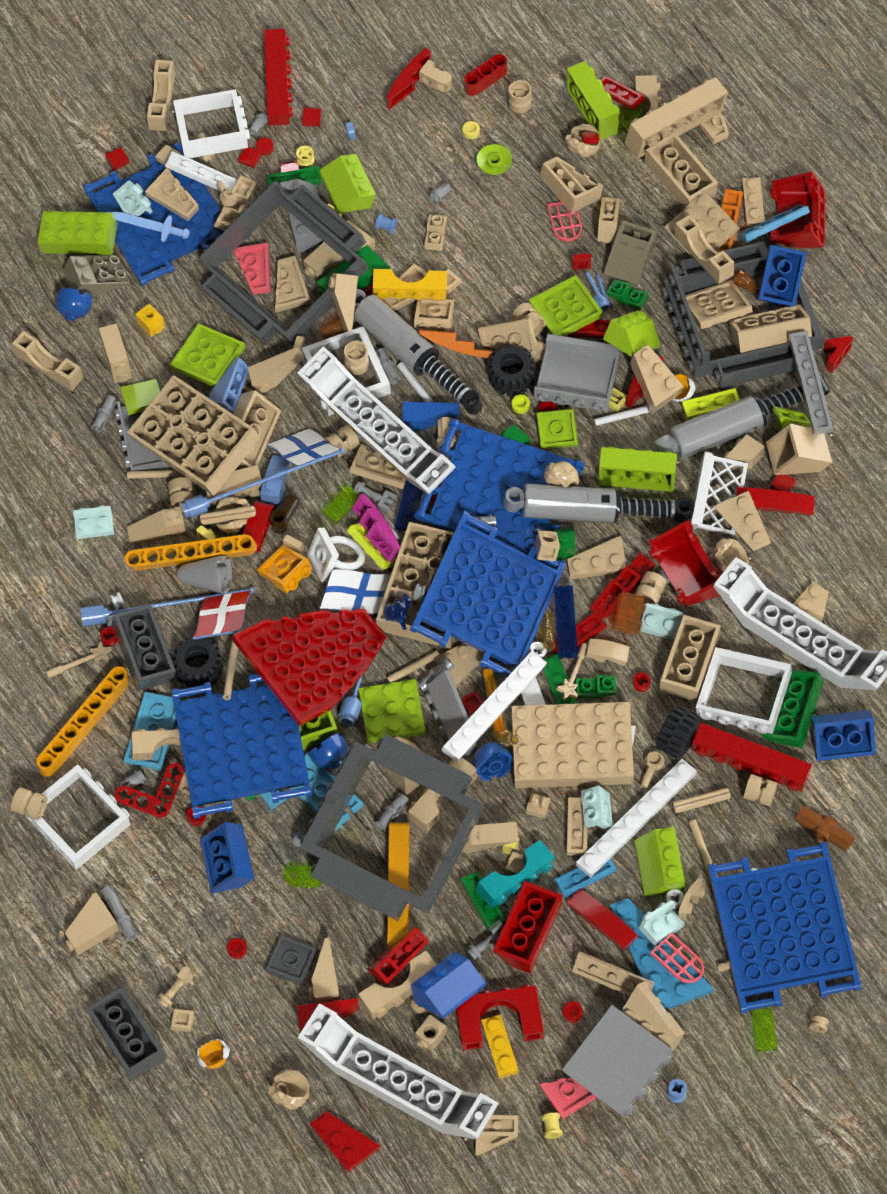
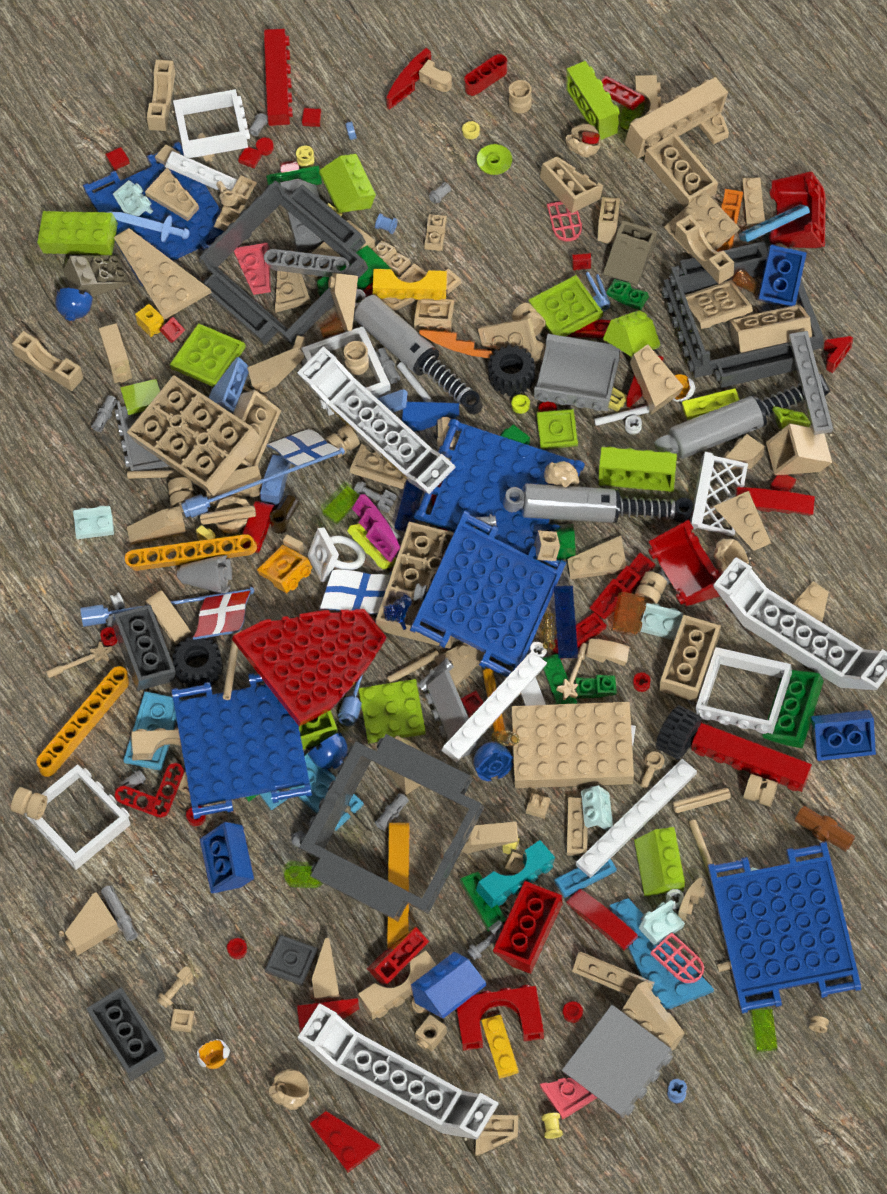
(163, 279): none -> tan wing
(168, 618): none -> tan beam
(172, 329): none -> plate
(302, 259): none -> light grey beam
(389, 255): none -> tan slope
(395, 401): none -> medium blue tile
(424, 811): tan arch -> none
(633, 419): none -> white bush

